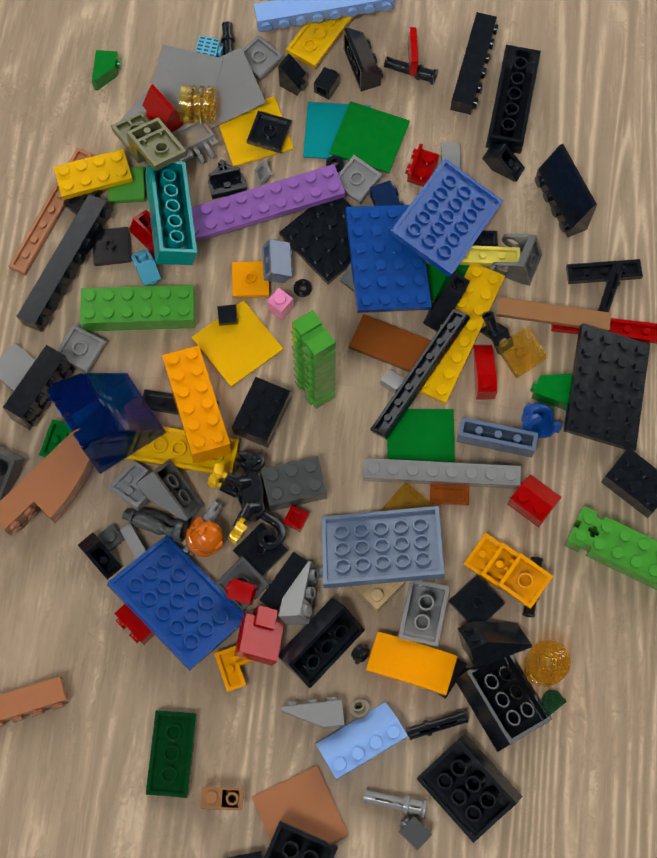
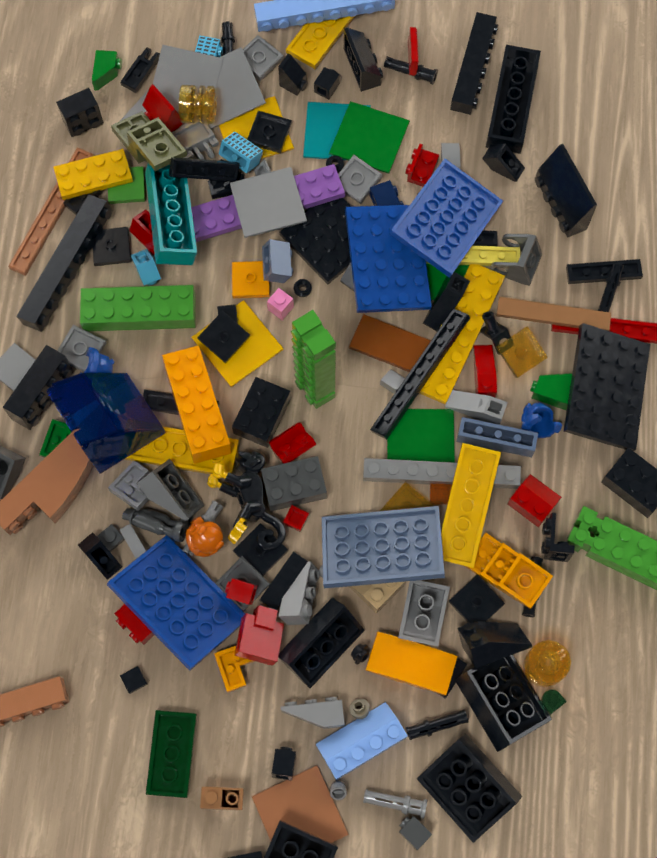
(80, 112): none -> black brick
(98, 362): none -> blue helmet
(133, 680): none -> black tile
(140, 70): none -> black hinge
(203, 169): none -> black tile
(223, 337): none -> black plate
(240, 150): none -> medium azure brick
(268, 202): none -> light grey piece
(283, 763): none -> black brick
(291, 443): none -> red bracket
(338, 790): none -> light grey hinge
(468, 504): none -> yellow plate
(477, 406): none -> light grey slope
(554, 552): none -> black bracket

